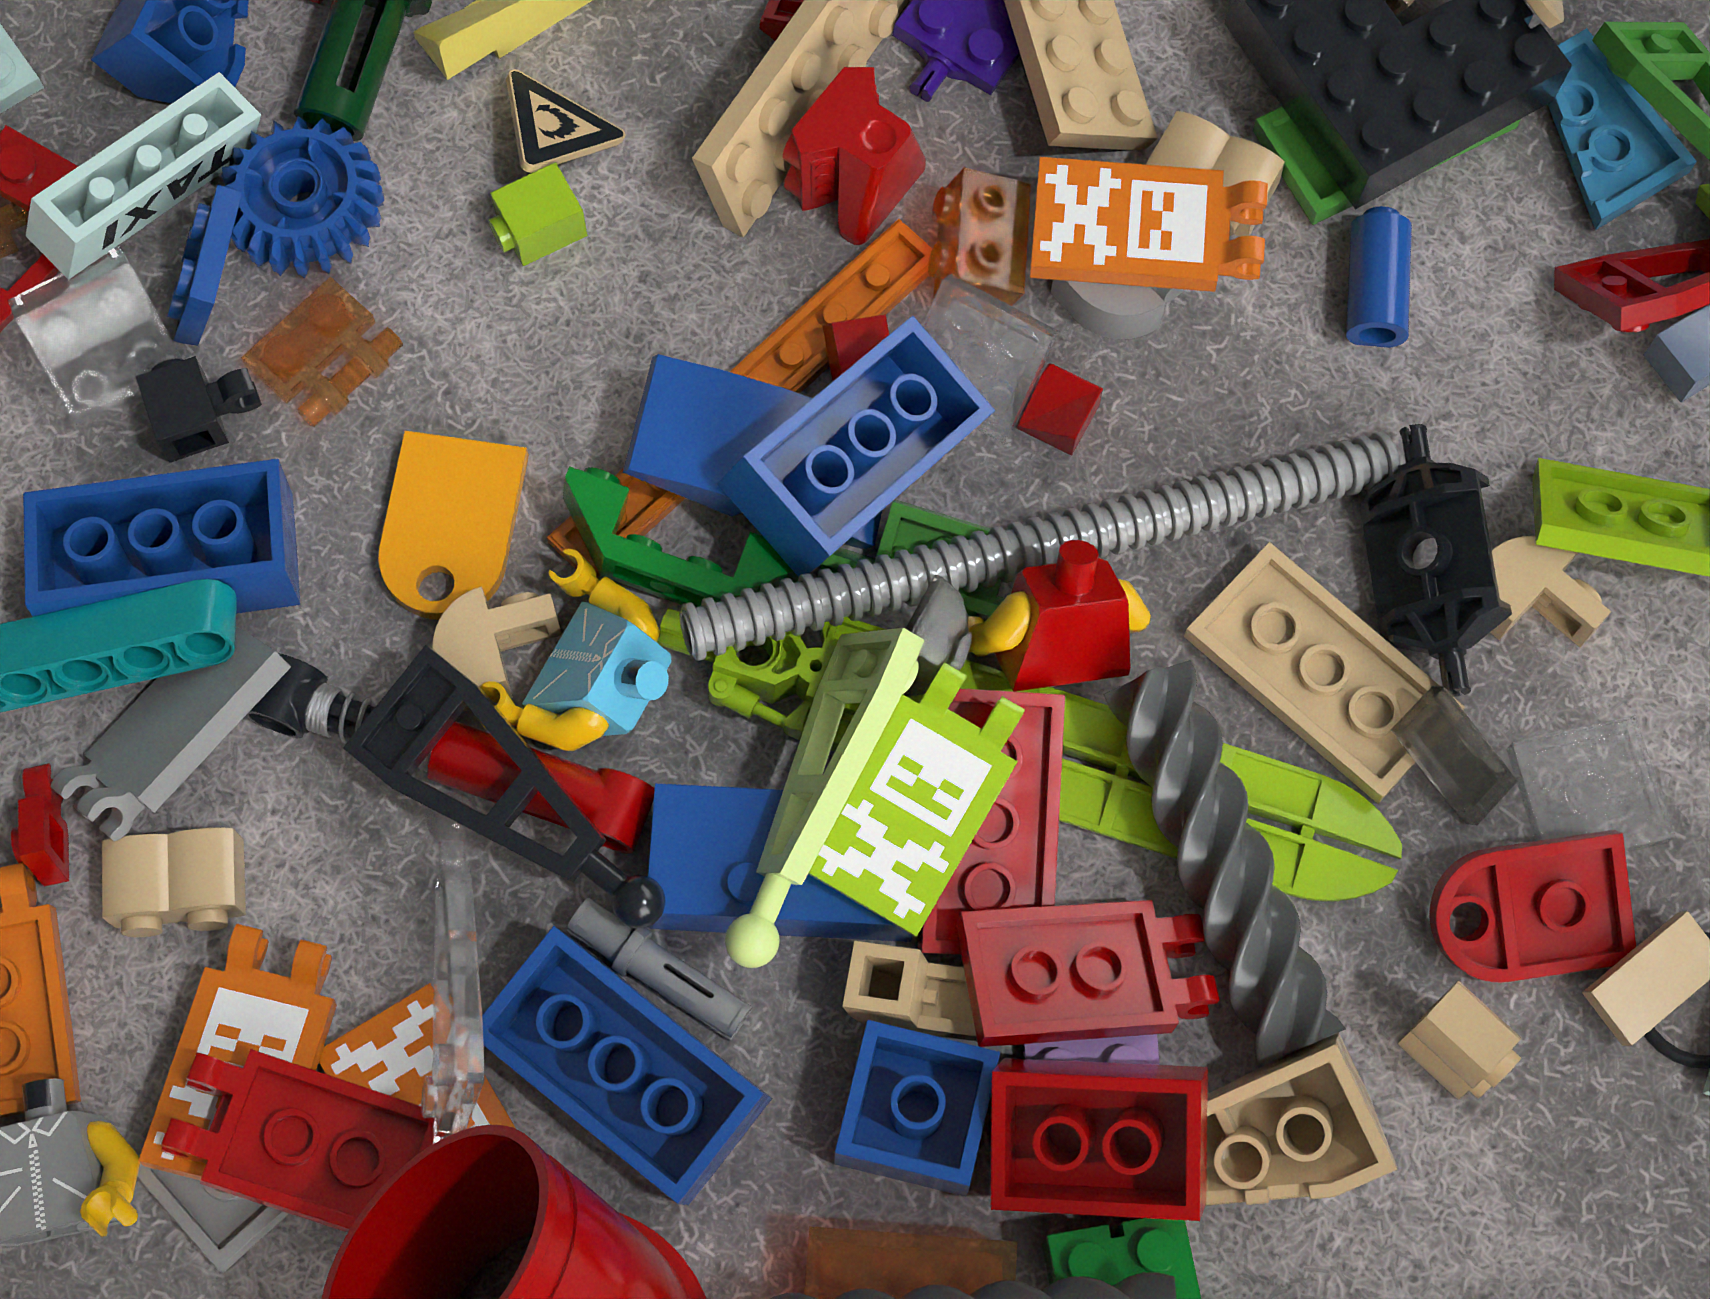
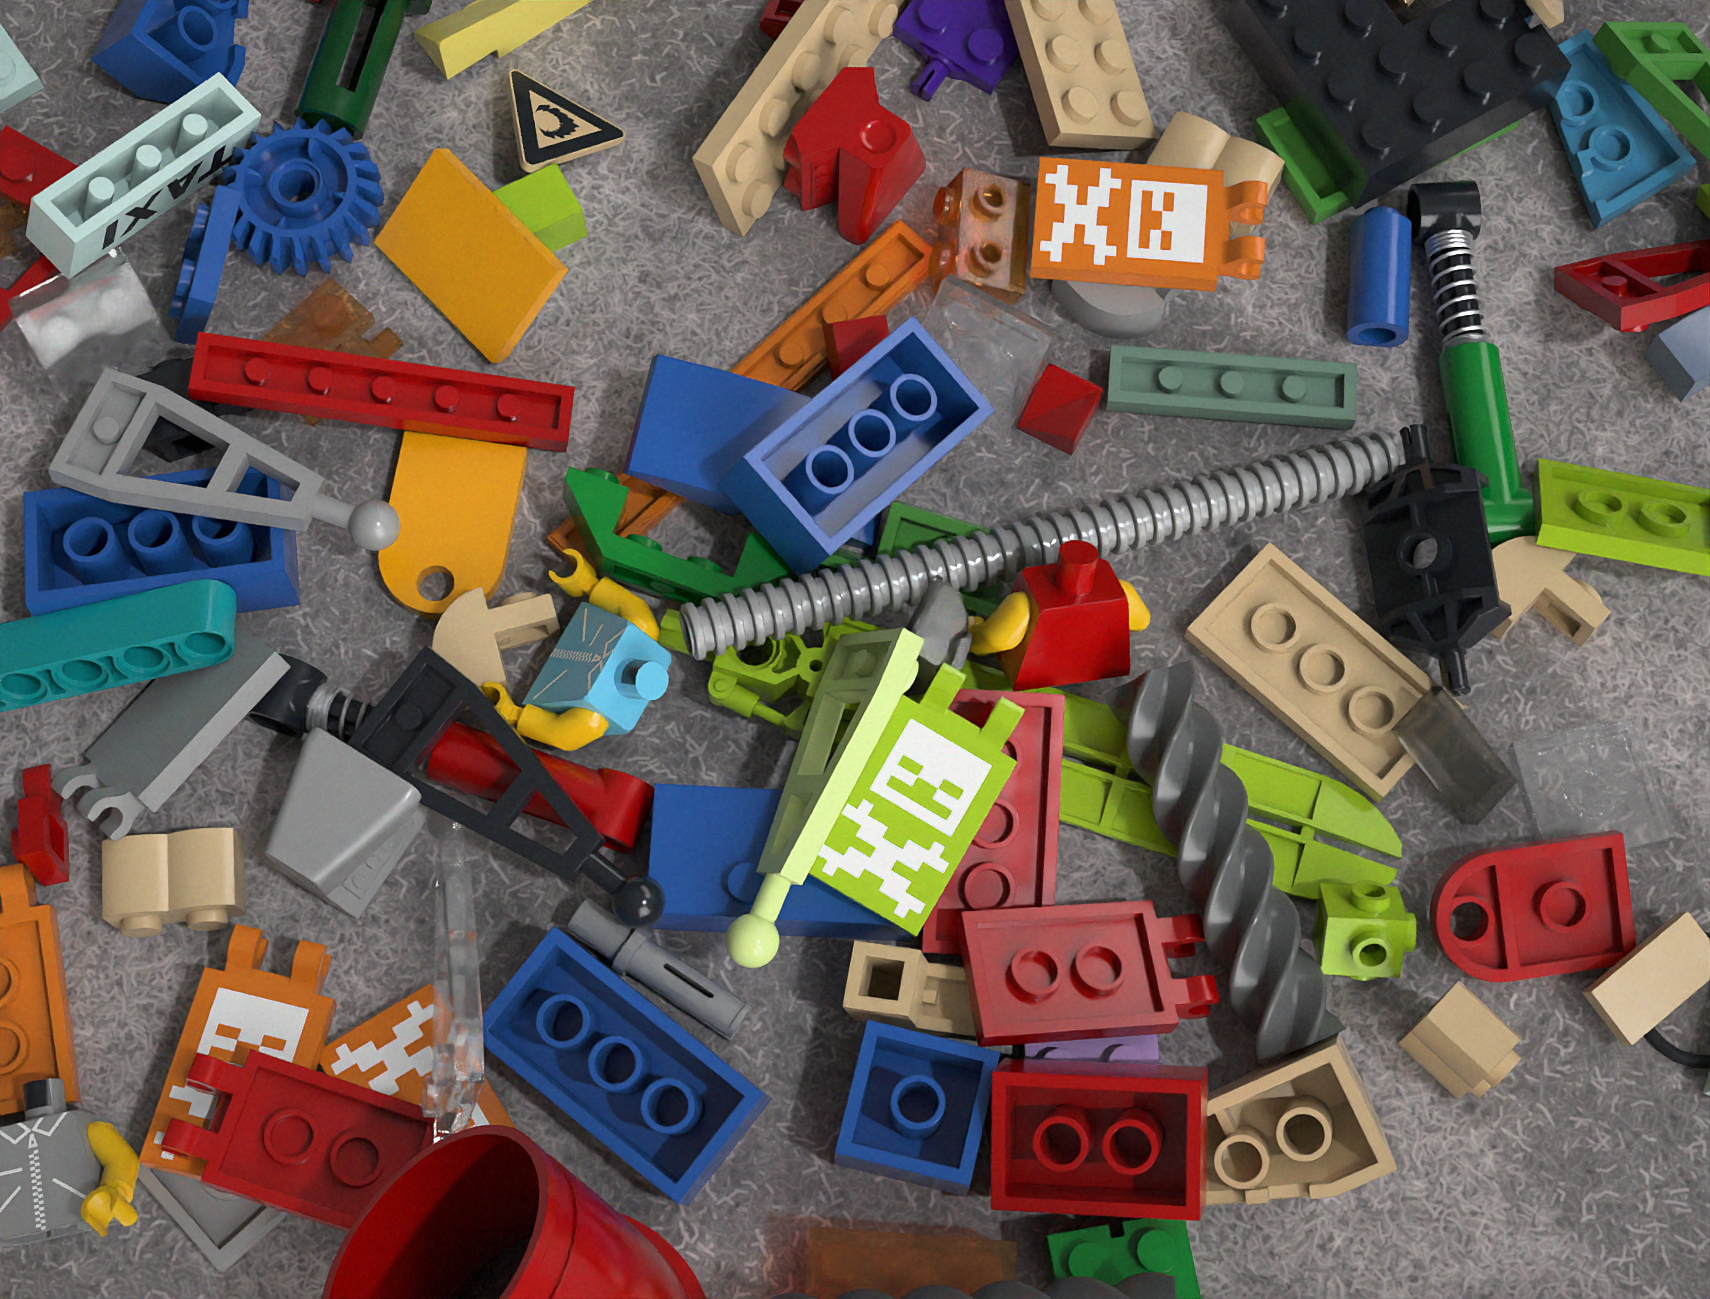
(117, 424): none -> light grey plate
(341, 824): none -> light grey piece
(381, 392): none -> red plate
(470, 255): none -> light orange tile
(1231, 387): none -> sand green plate
(1362, 930): none -> lime brick
(1470, 370): none -> piece

